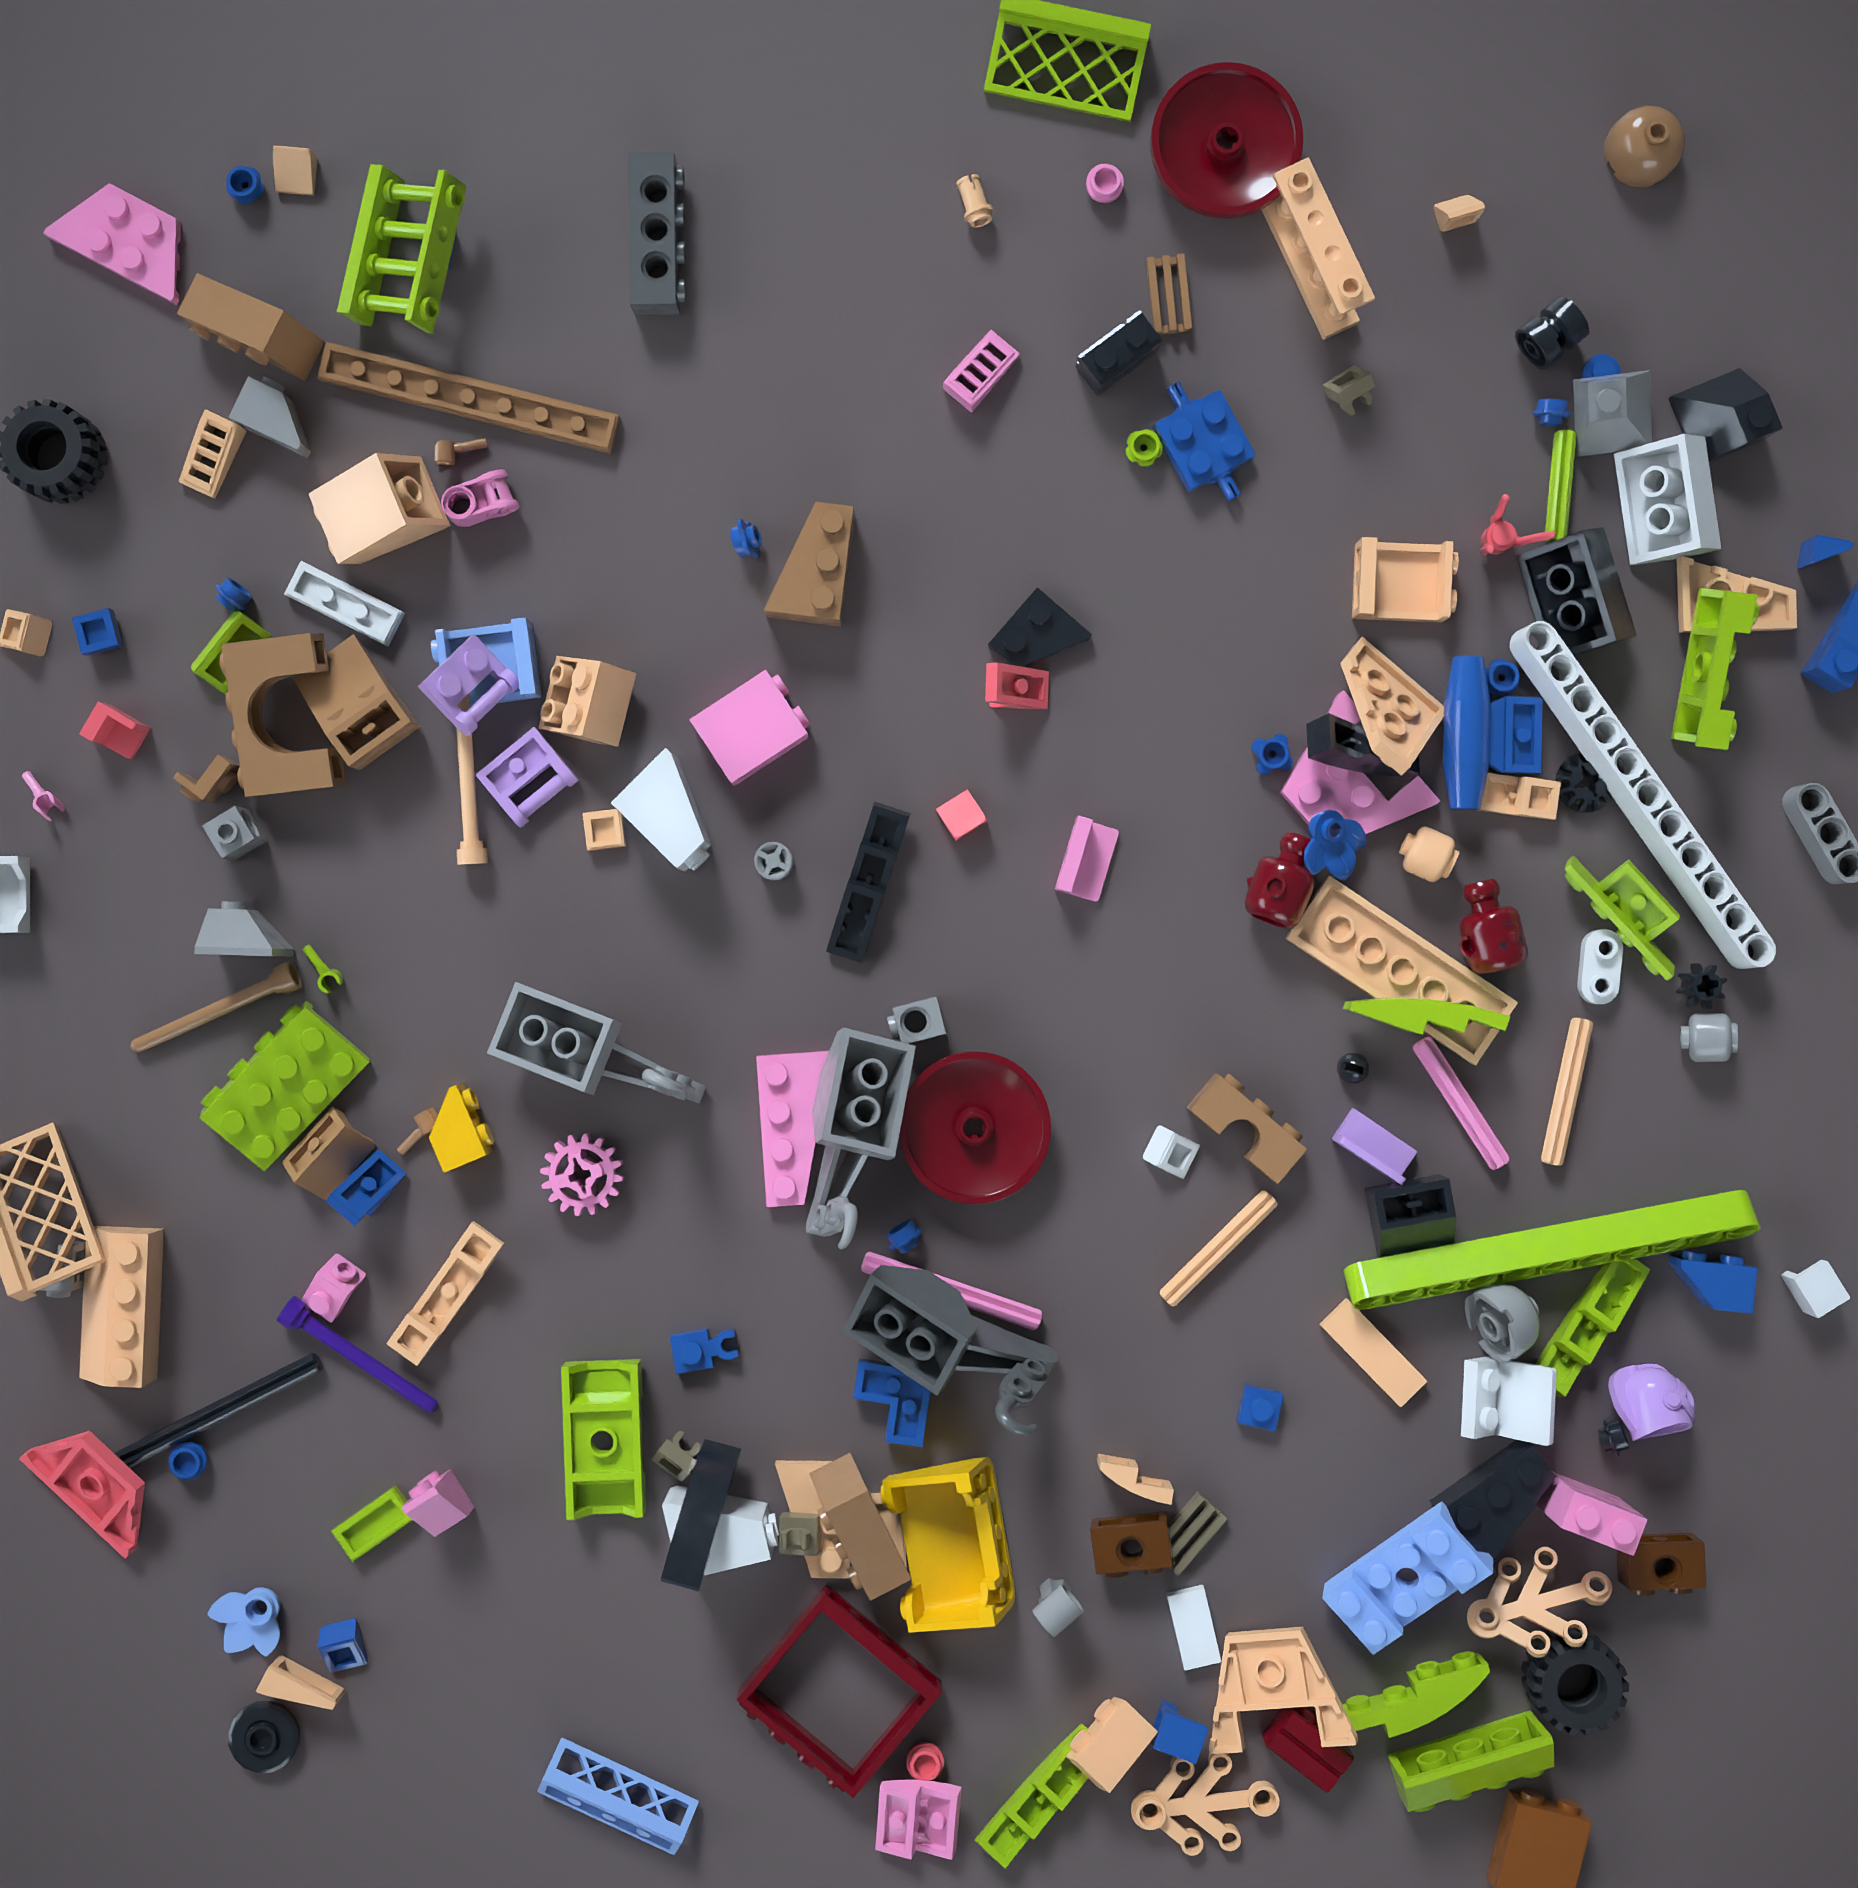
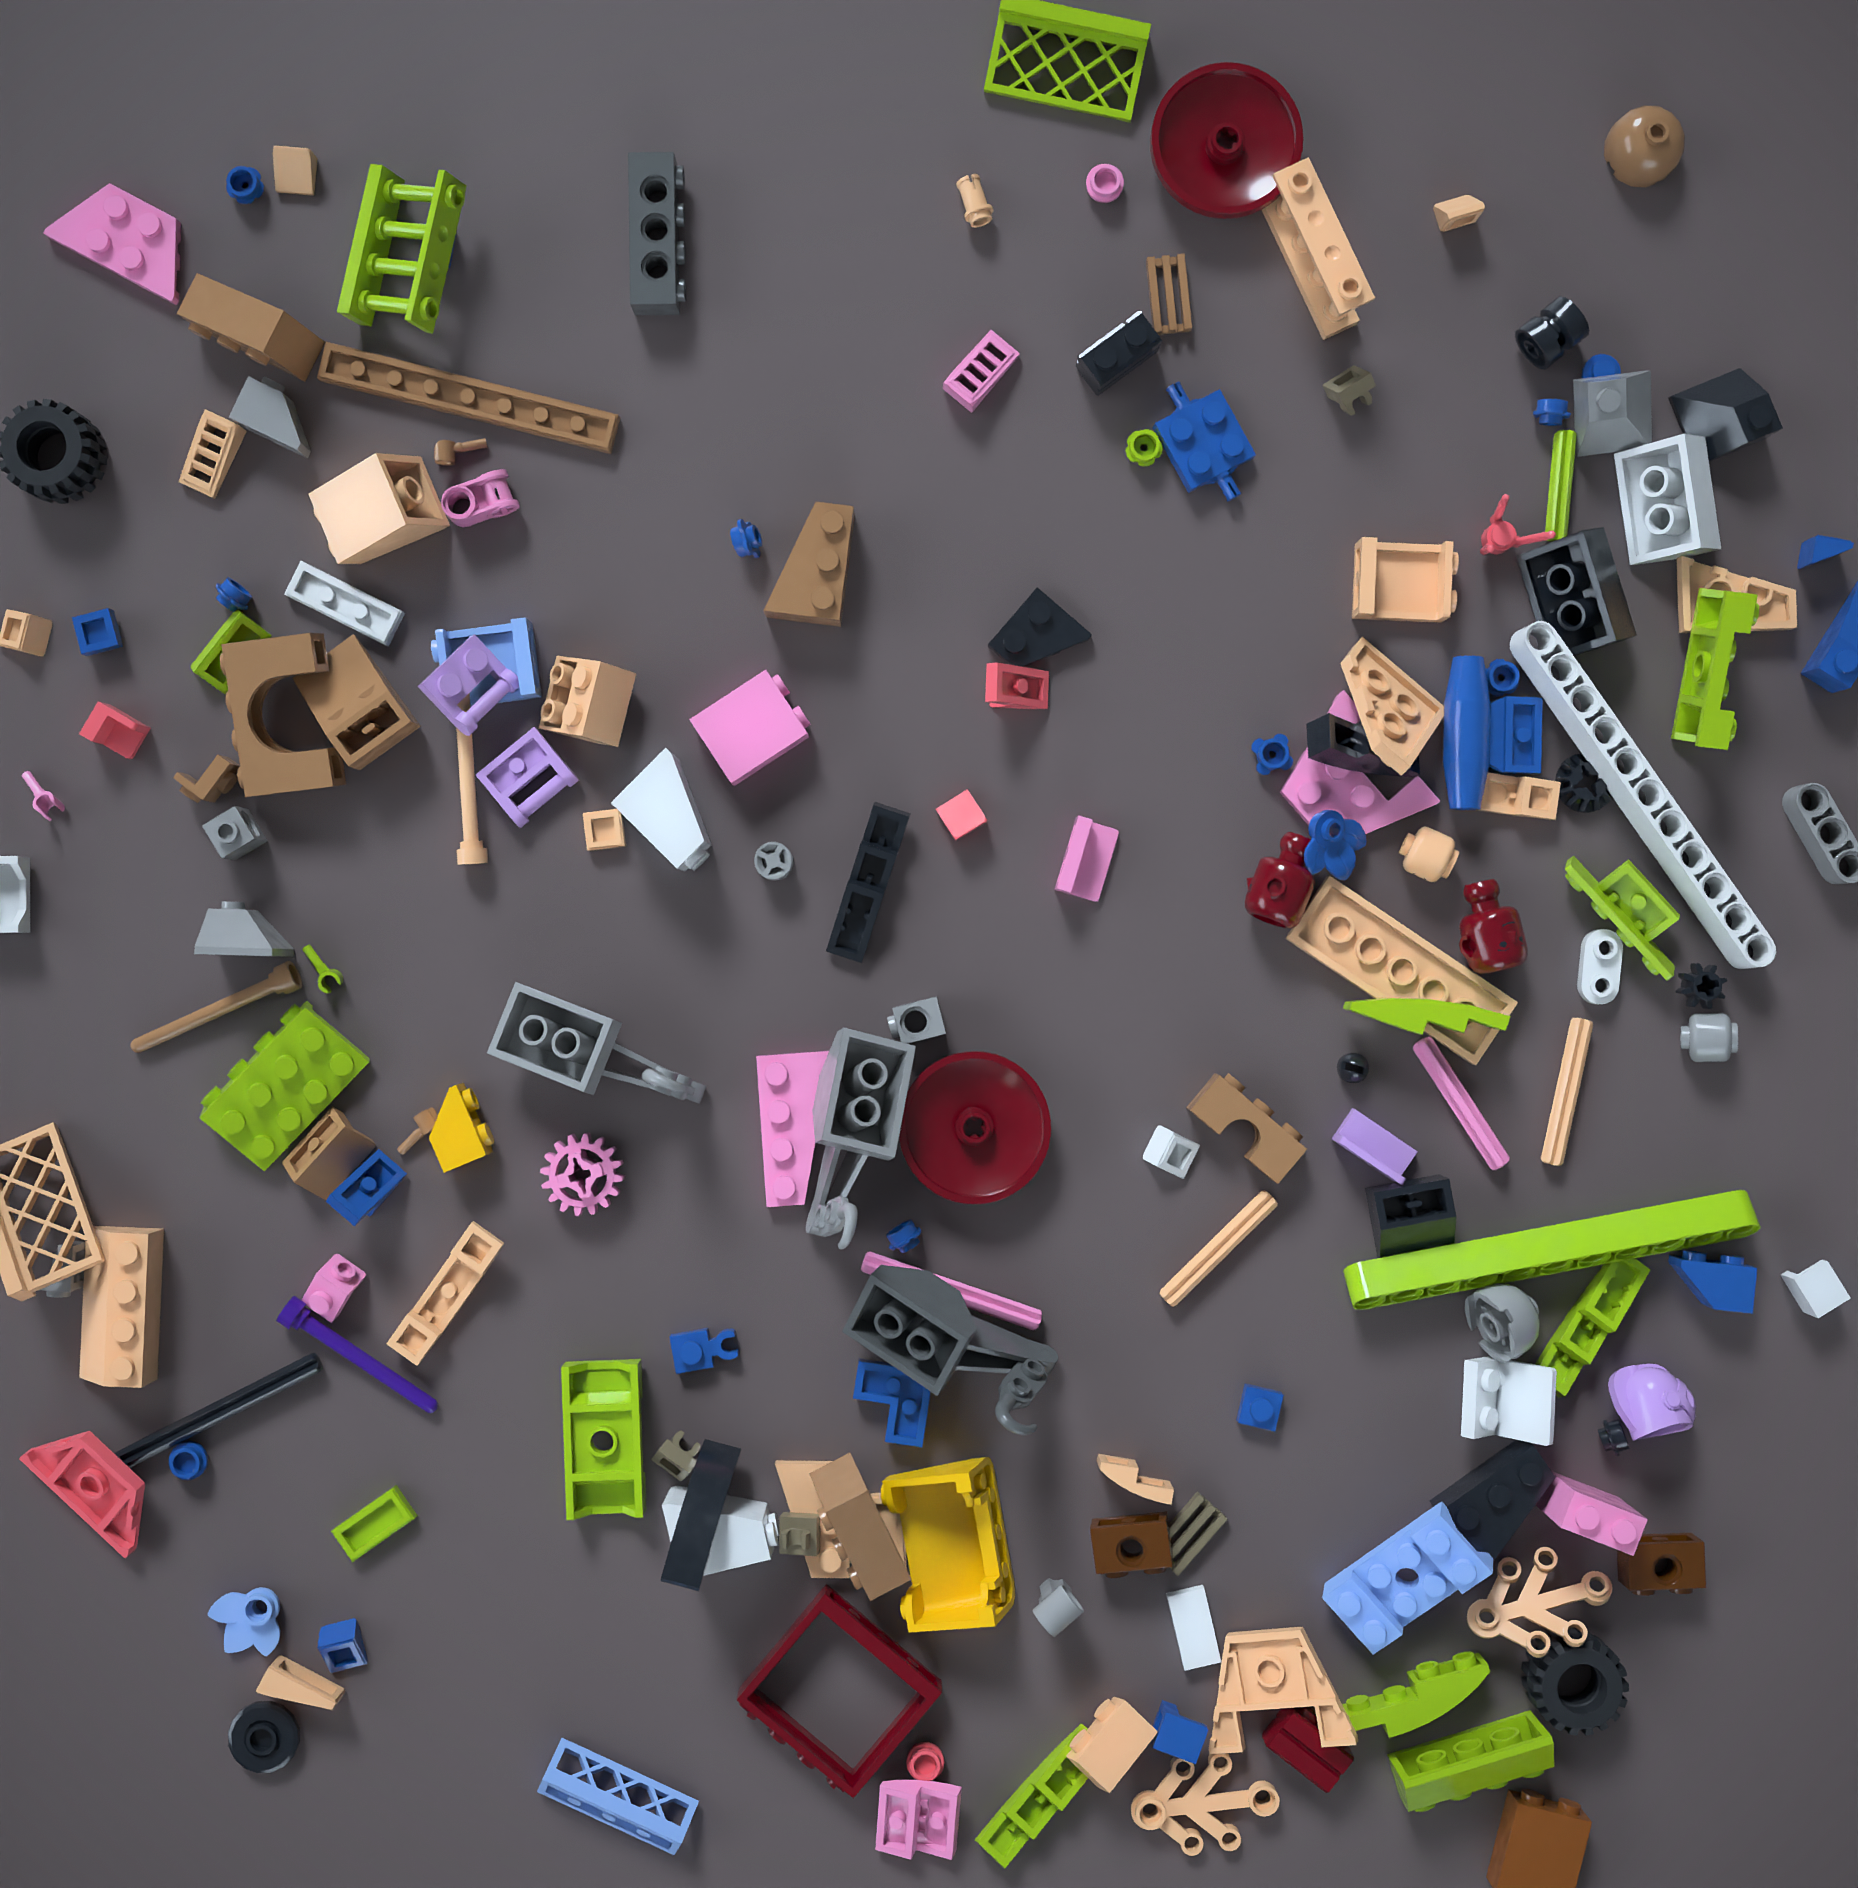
(438, 1502): bright pink slope -> none
(1373, 1352): light nougat tile -> none

